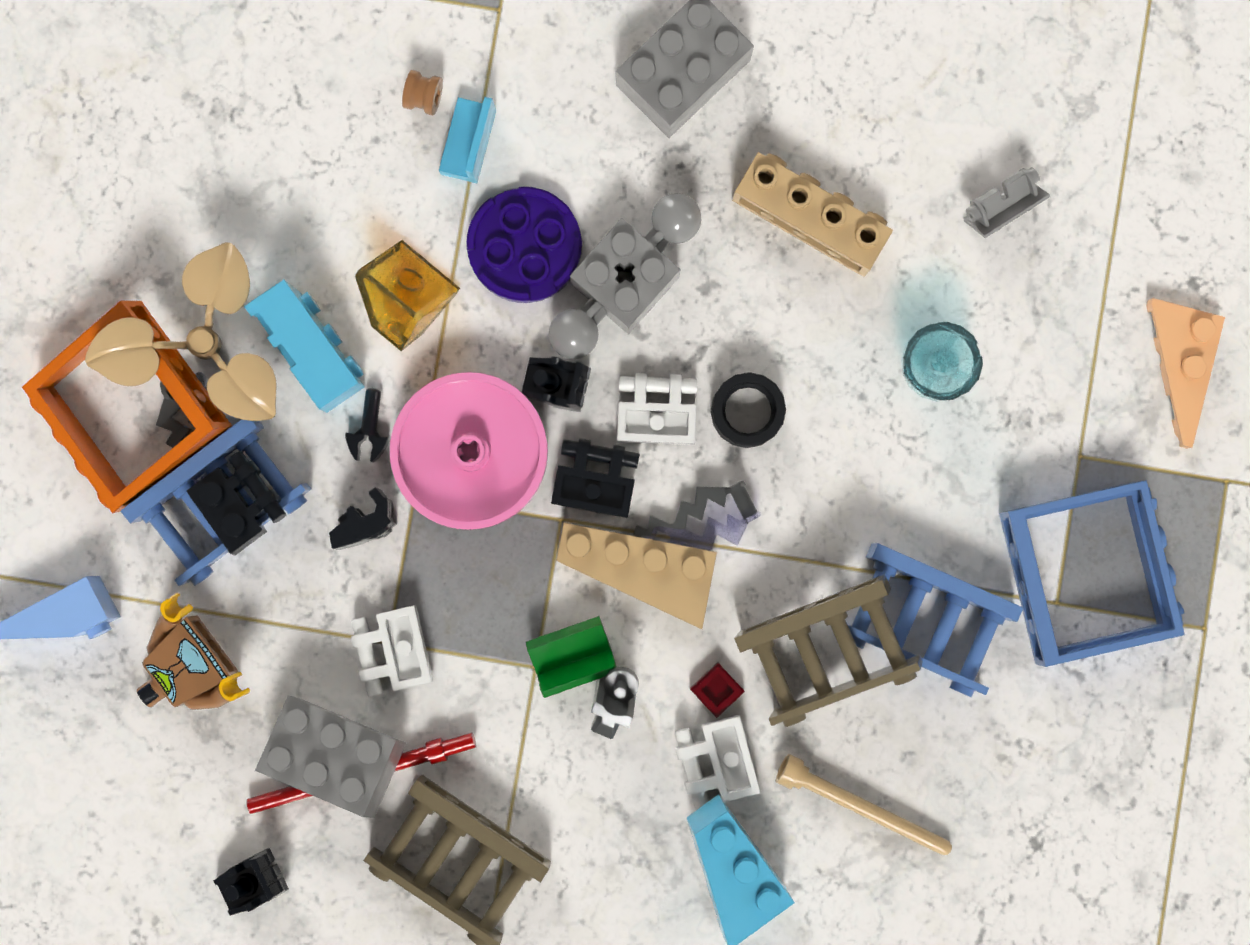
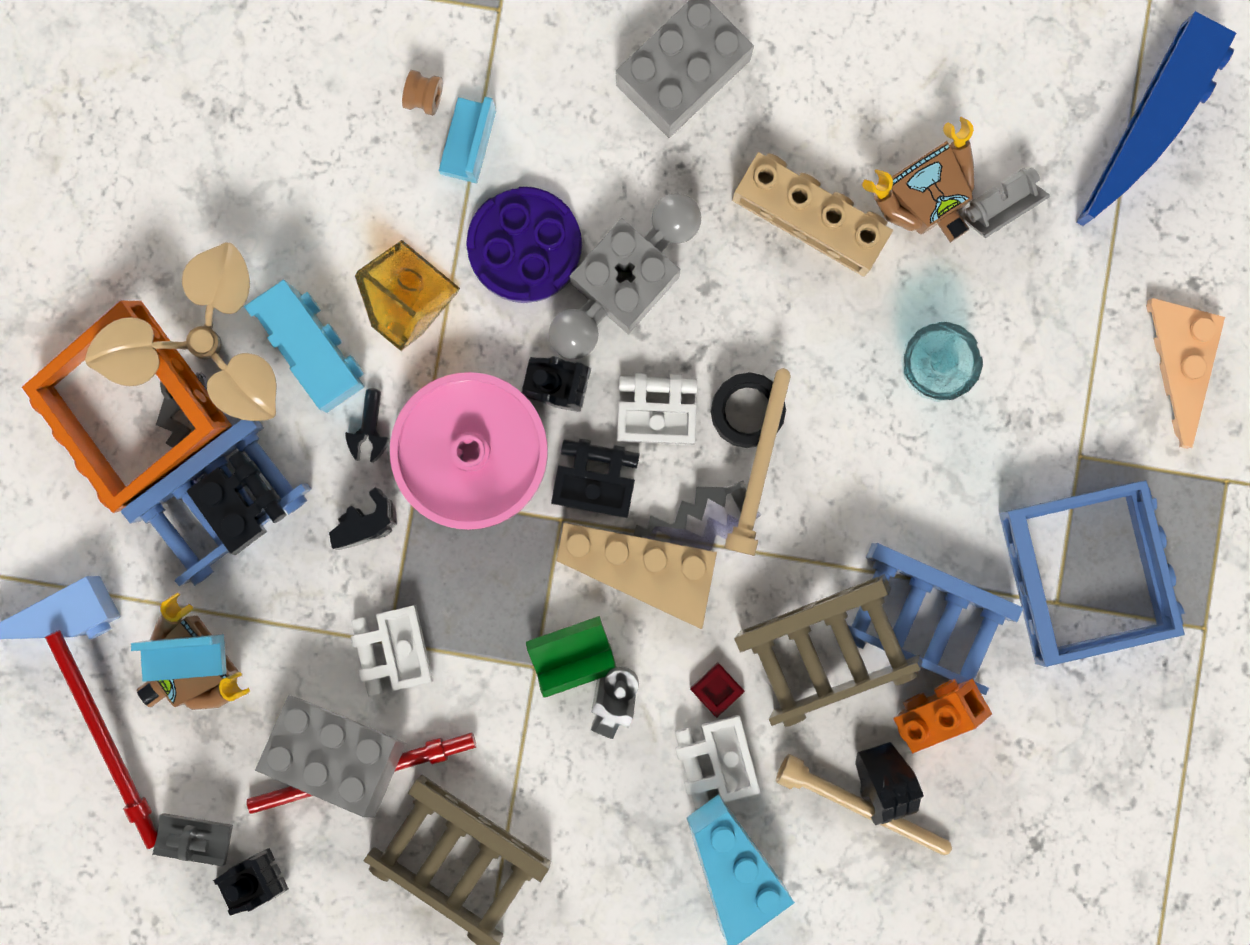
(136, 808): none -> red bar
(182, 657): none -> medium azure panel
(192, 839): none -> dark grey hips
(743, 536): none -> tan piece
(888, 783): none -> black hand
(931, 187): none -> medium nougat torso
(942, 716): none -> orange brick
(1168, 103): none -> blue slope

